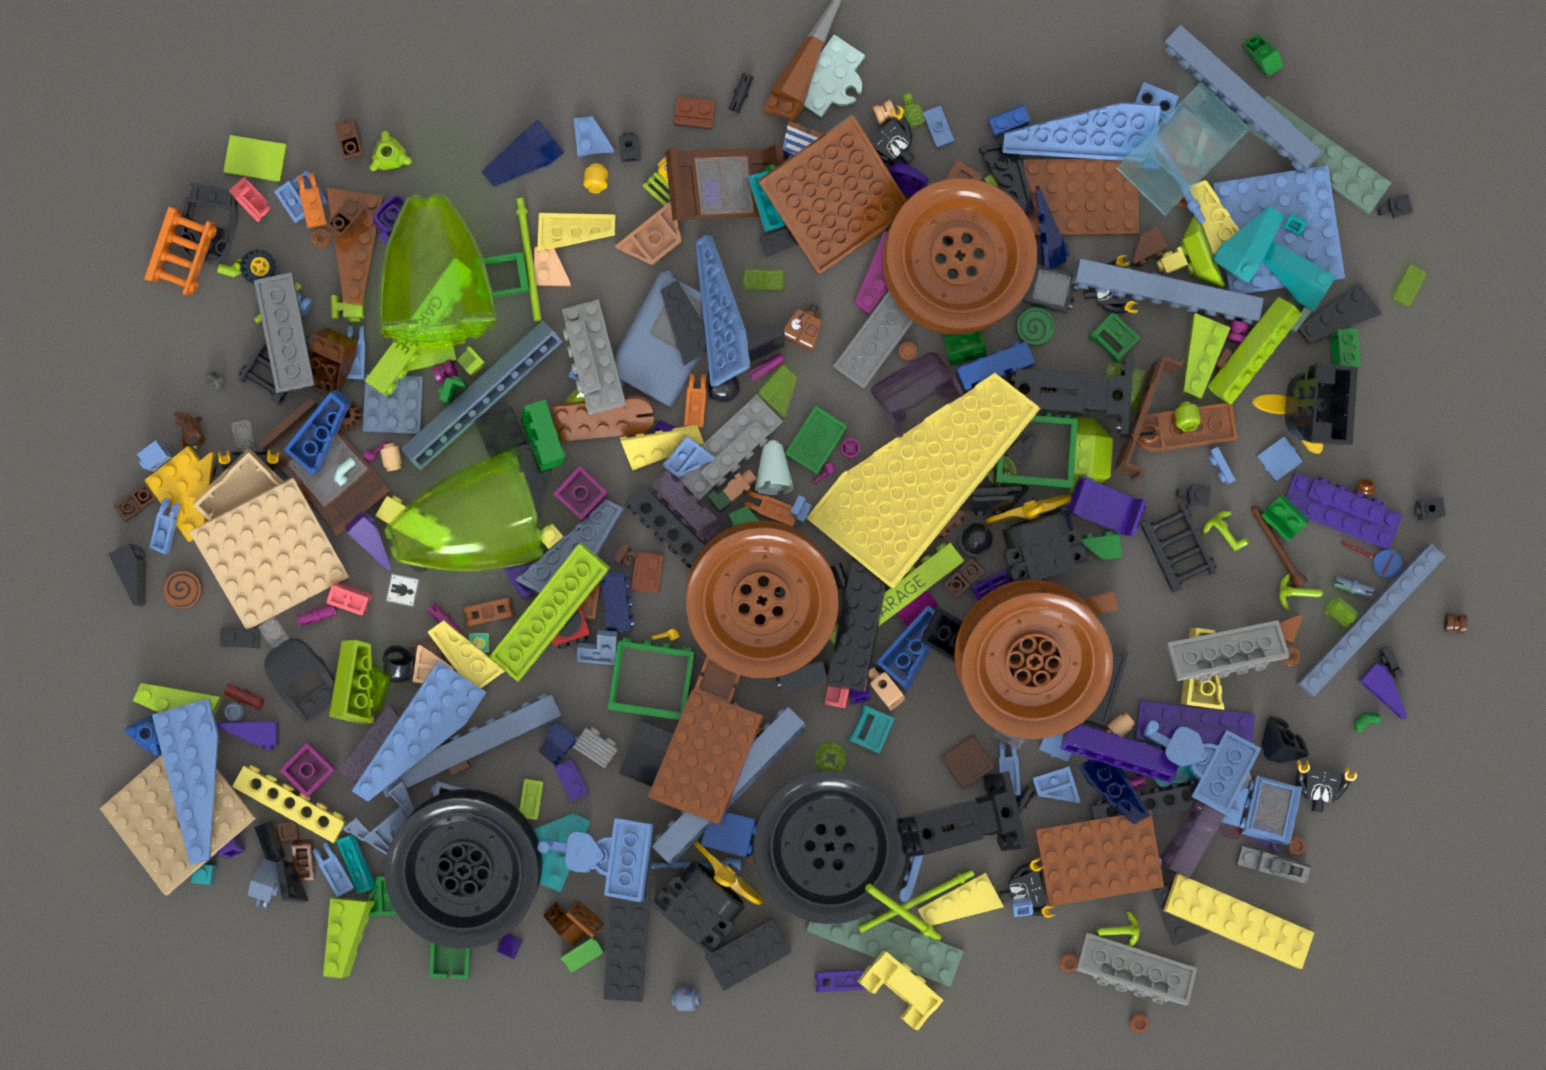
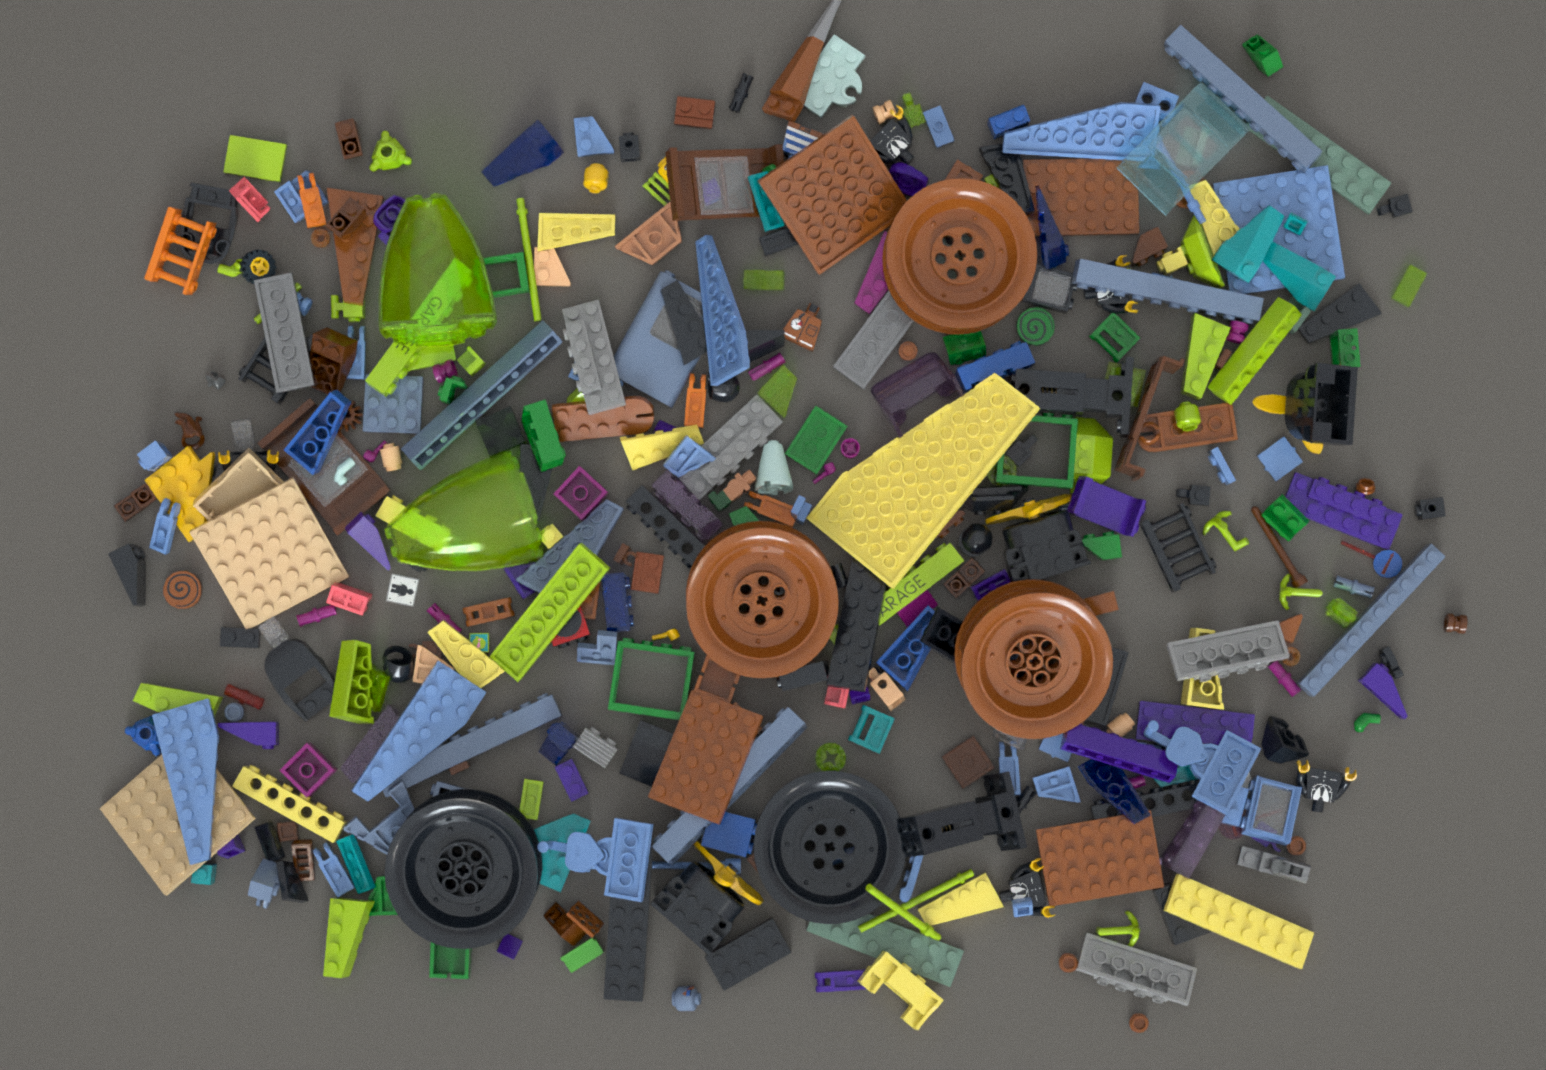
(1284, 678): none -> magenta pin

